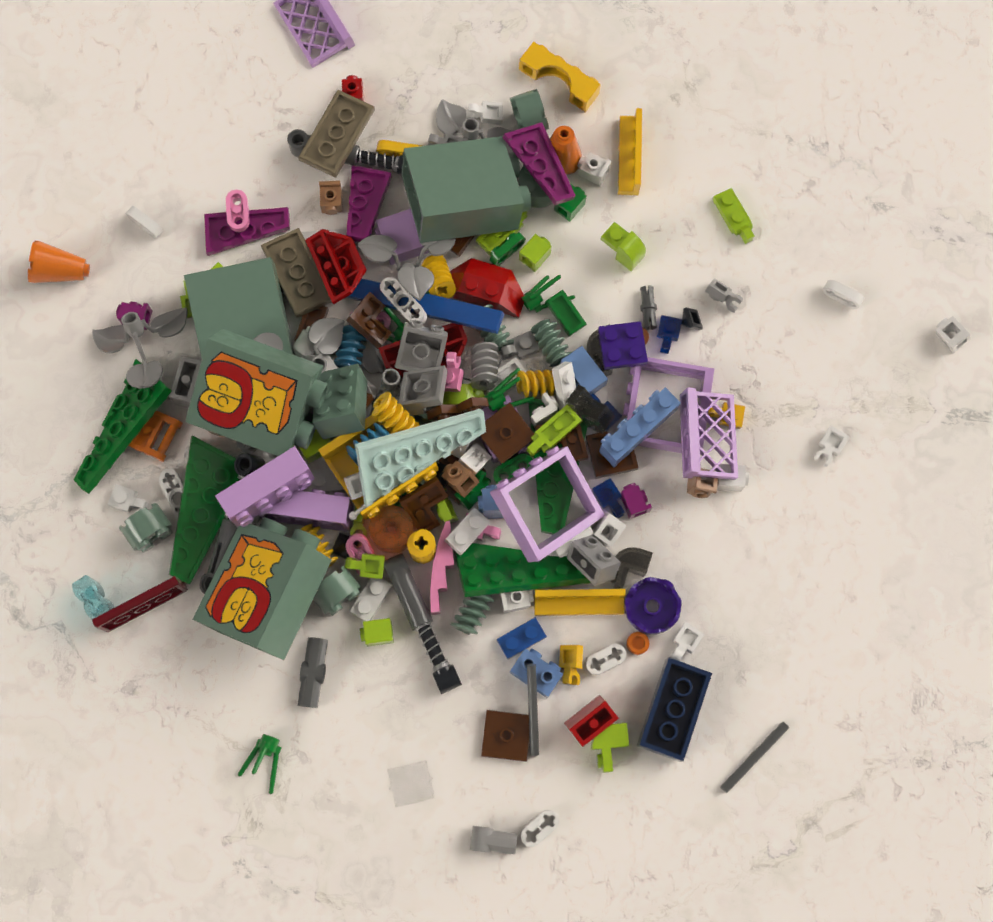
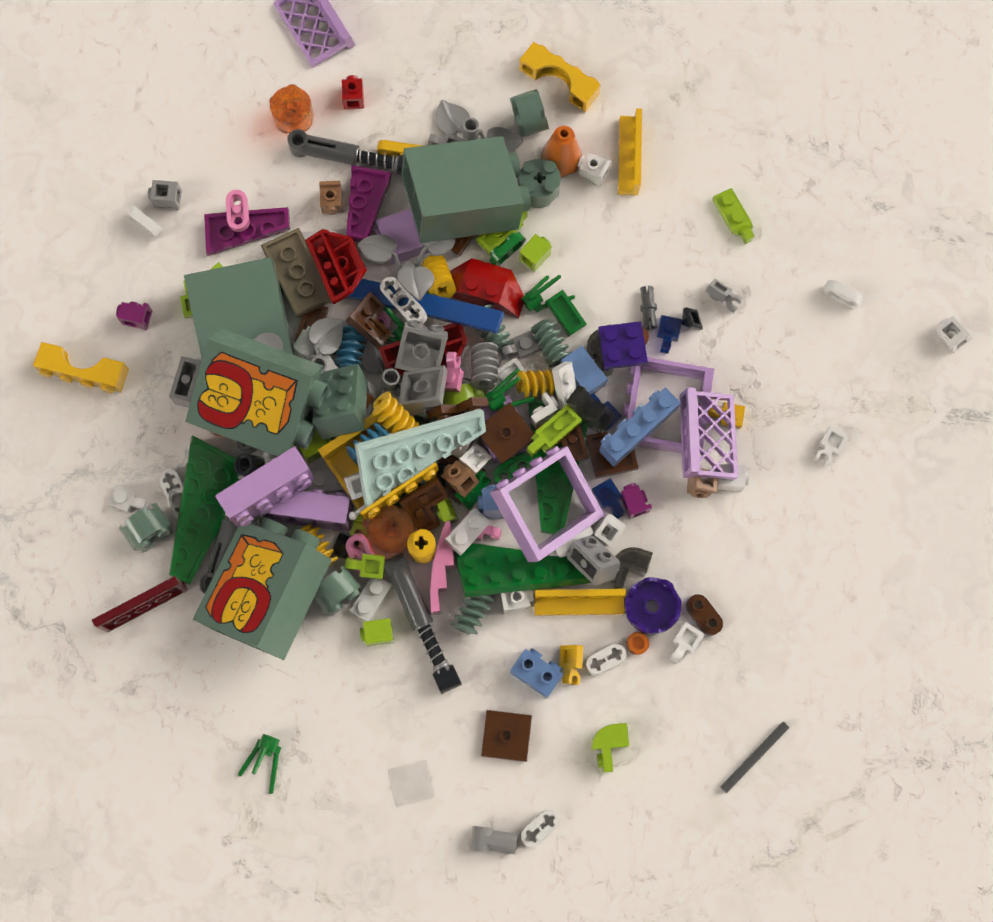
(55, 265): orange cone -> none
(93, 596): clear light blue brick -> none
(106, 374): none -> yellow arch
(113, 339): light grey plant -> none
(121, 425): green wing -> none
(148, 434): orange plate -> none
(160, 189): none -> light grey brick
(291, 109): none -> clear orange brick
(312, 672): dark grey piece -> none
(336, 133): dark tan tile -> none
(488, 111): white plate -> none
(521, 638): blue plate -> none
(533, 709): dark grey bar -> none
(540, 159): magenta wing -> none
(571, 208): green brick -> none
(591, 720): red brick -> none
(627, 245): lime brick -> none
(674, 709): dark blue brick -> none
(703, 615): none -> reddish brown plate

